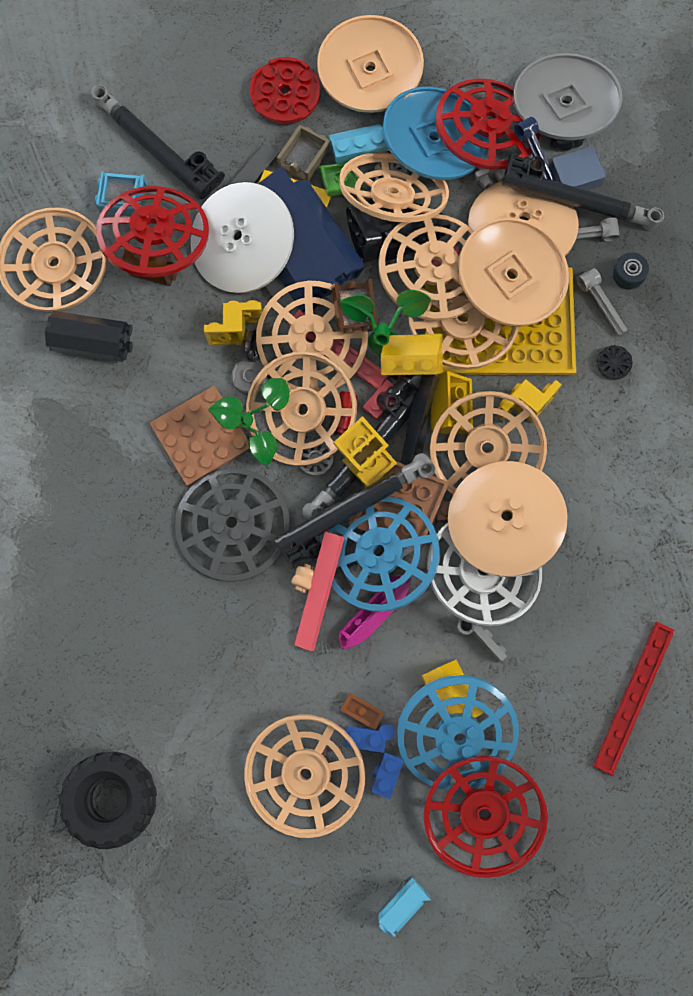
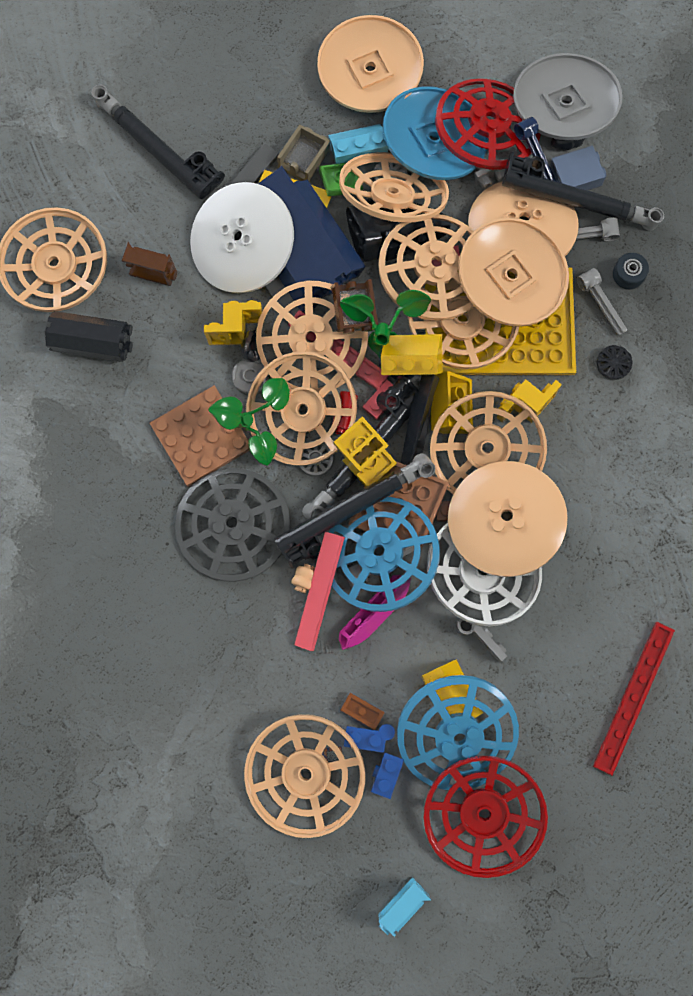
(78, 807): black tyre -> none
(112, 185): medium azure window -> none
(154, 235): red dish -> none
(280, 74): red plate -> none

